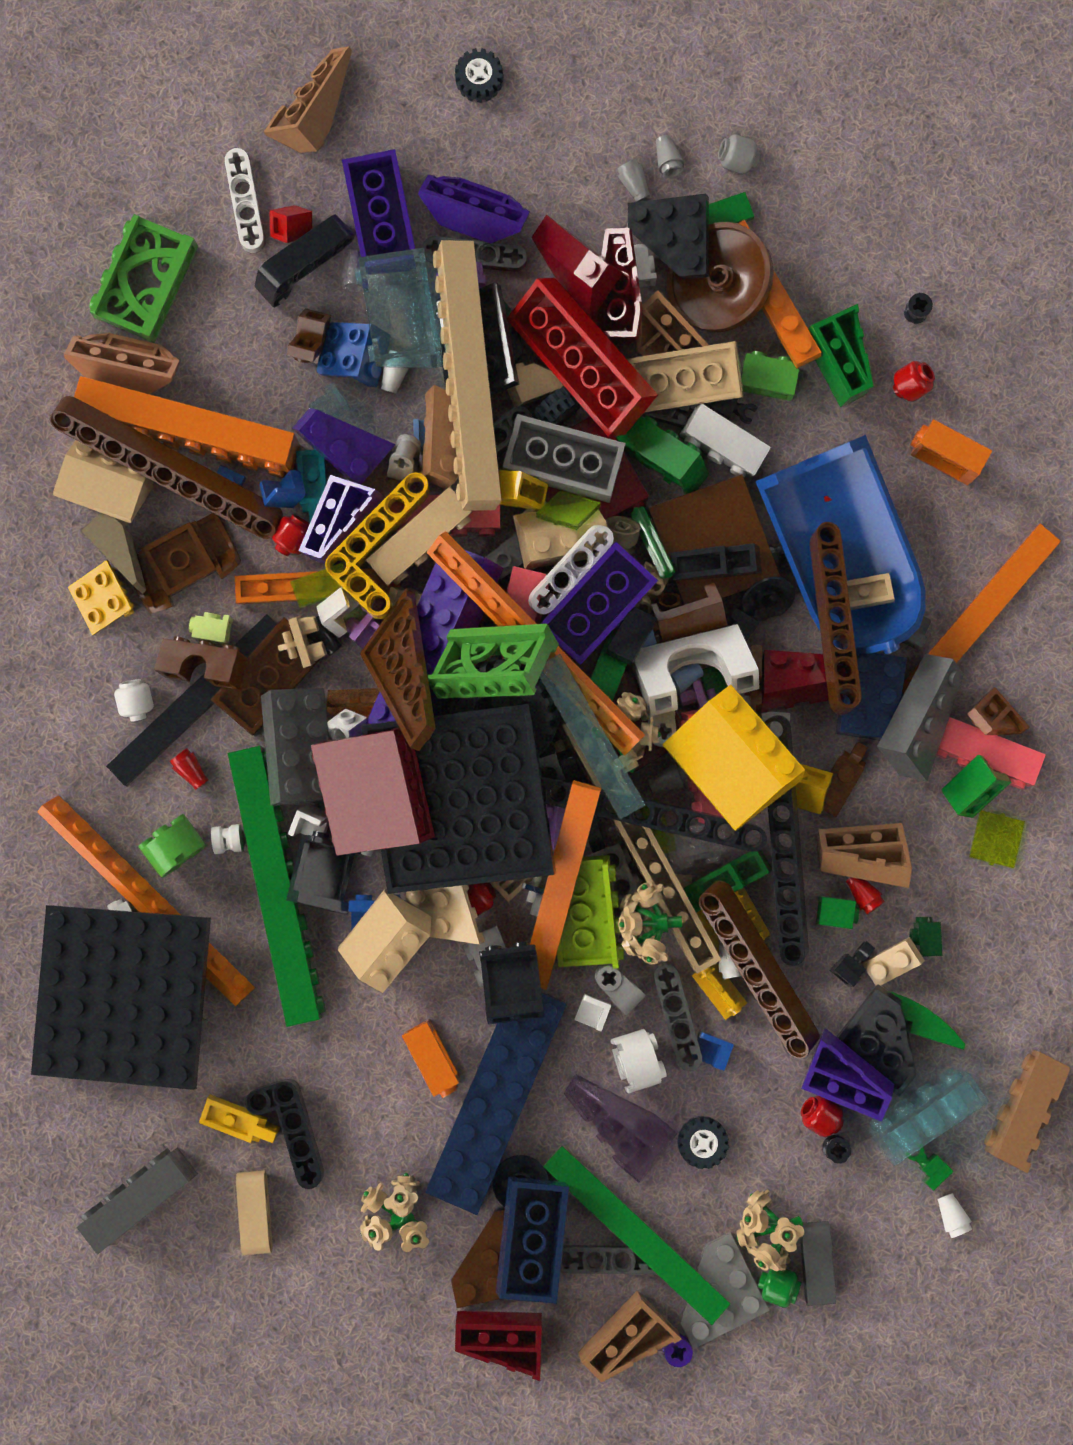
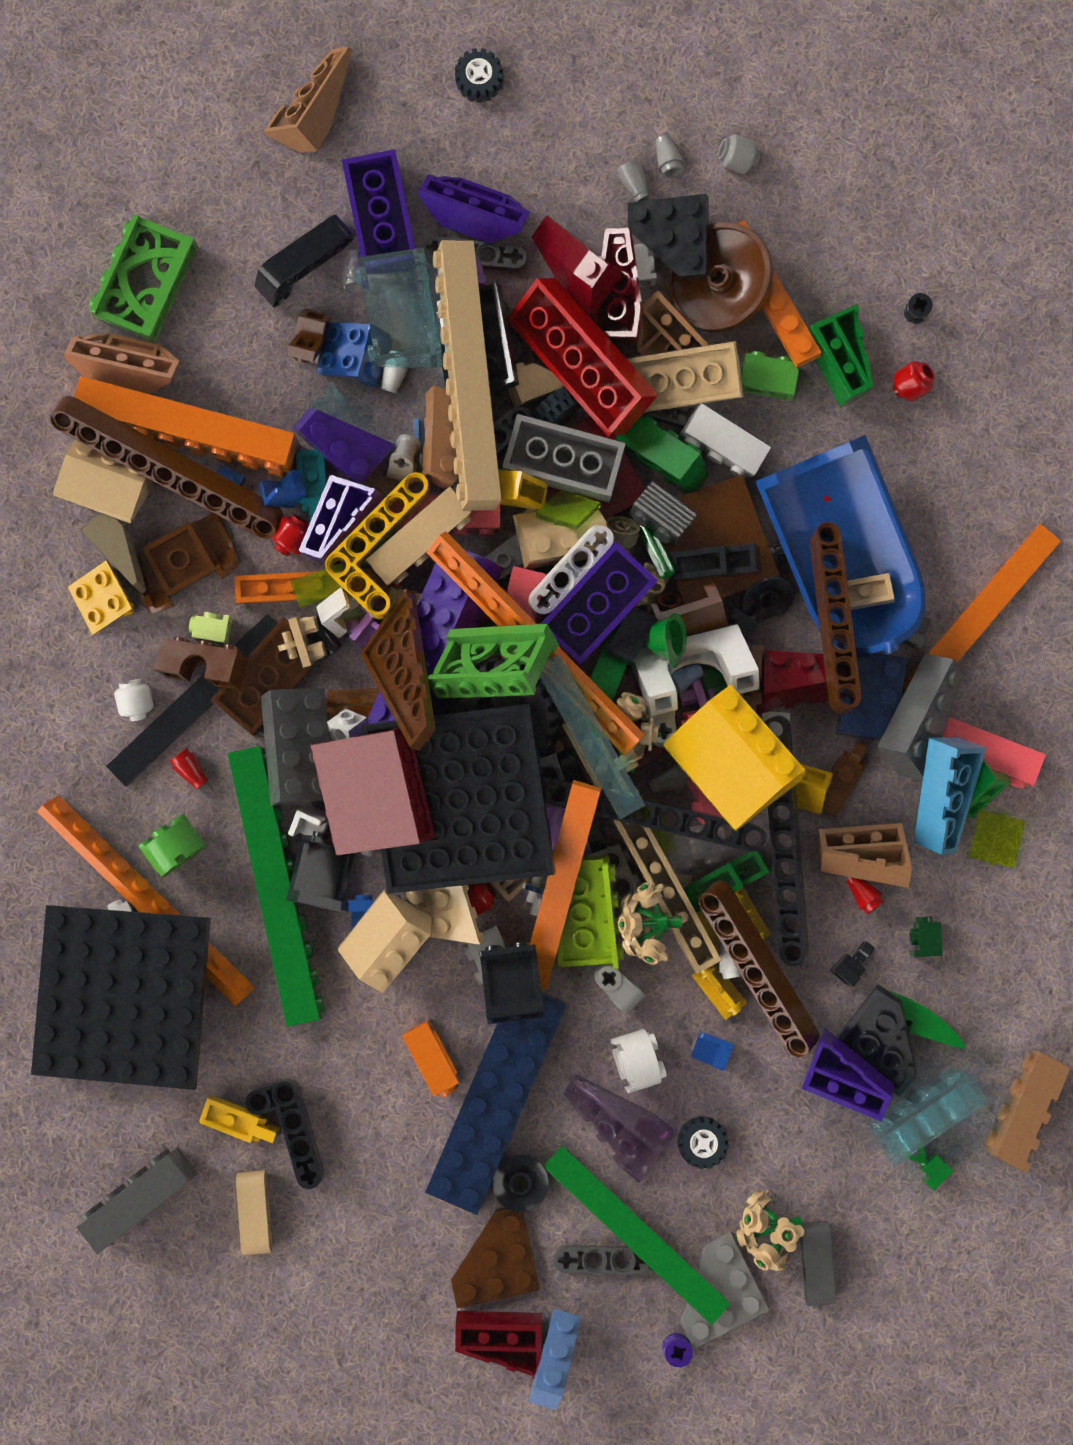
(227, 839): white wheel -> none
(245, 200): white beam -> none
(290, 223): red panel -> none
(399, 1205): tan plant -> none
(532, 1240): dark blue brick -> none
(555, 1359): none -> medium blue arch
(592, 1012): white panel -> none
(627, 1337): medium nougat wedge -> none
(662, 514): none -> dark grey brick
(668, 638): none -> green piece
(680, 1016): dark grey beam -> none
(726, 408): black piece -> none
(731, 209): green tile -> none
(780, 1287): green head -> none
(822, 1116): red head -> none
(829, 1143): black bush -> none
(837, 912): green brick -> none
(893, 962): tan plate -> none
(947, 792): none -> dark azure wedge
(949, 451): orange window -> none
(954, 1216): white cone -> none
(996, 715): dark orange wing -> none

